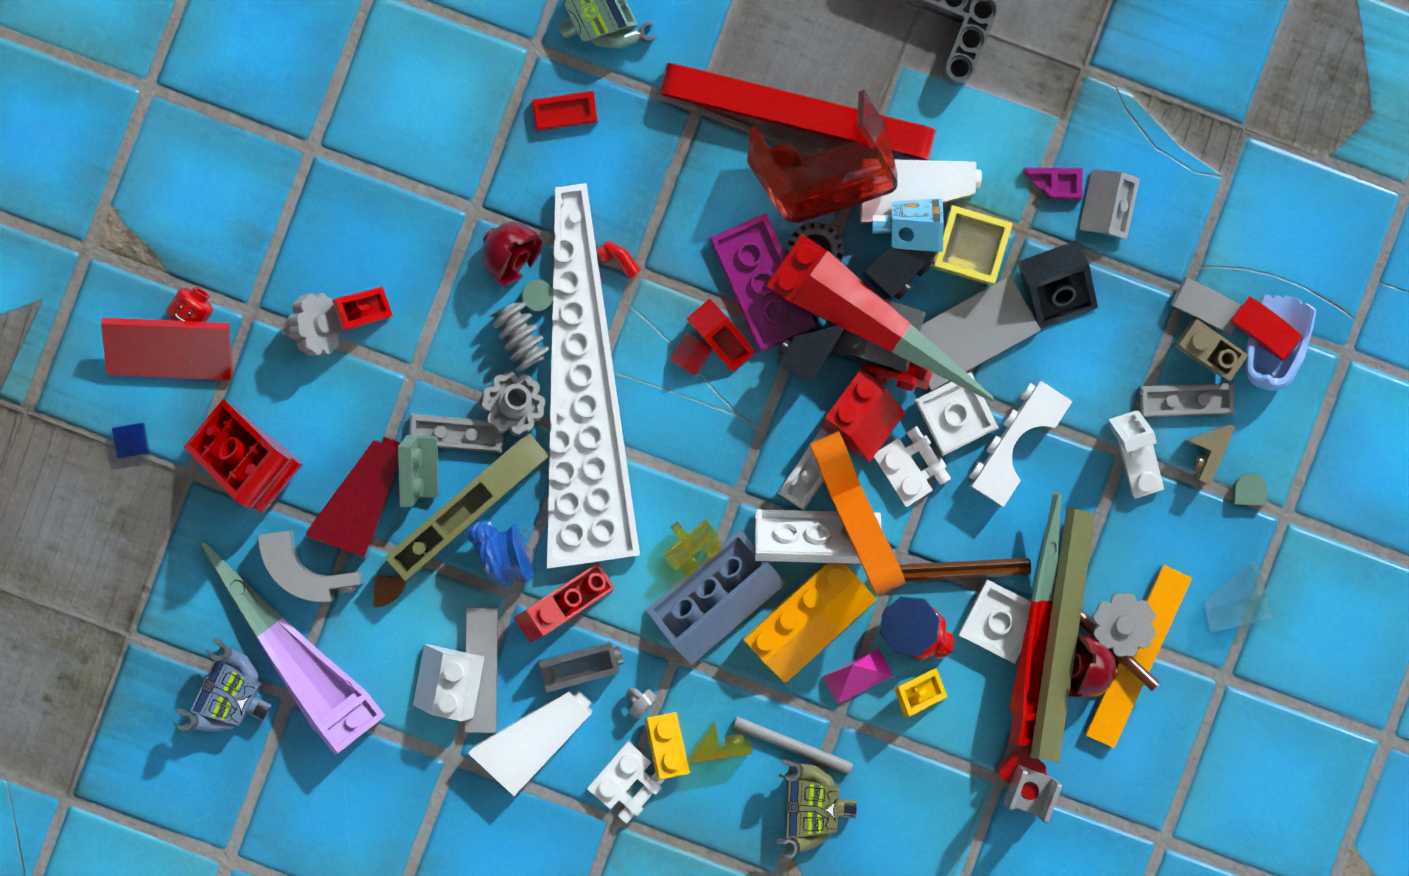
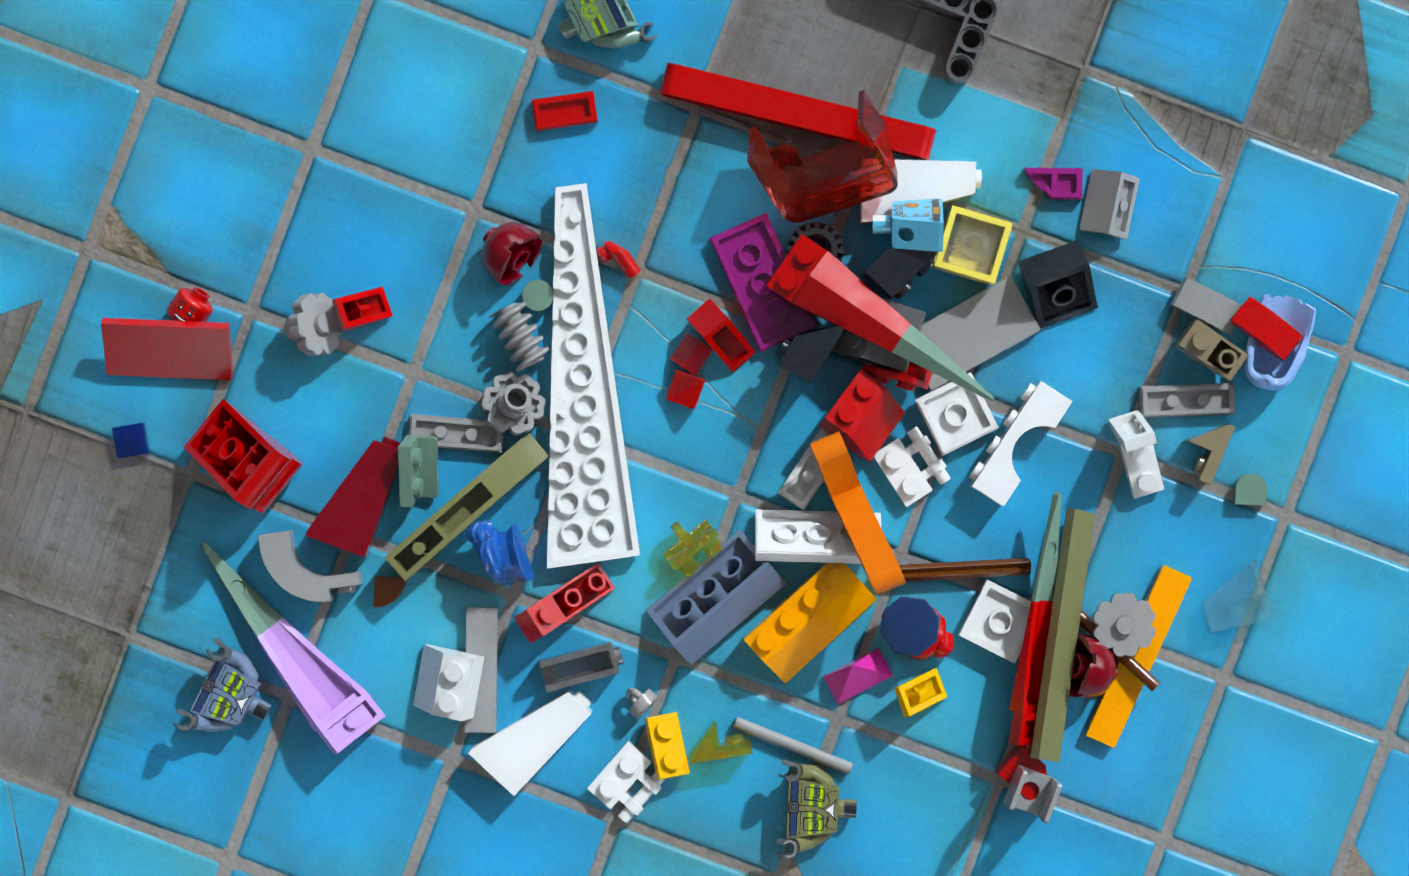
(685, 389): none -> red slope

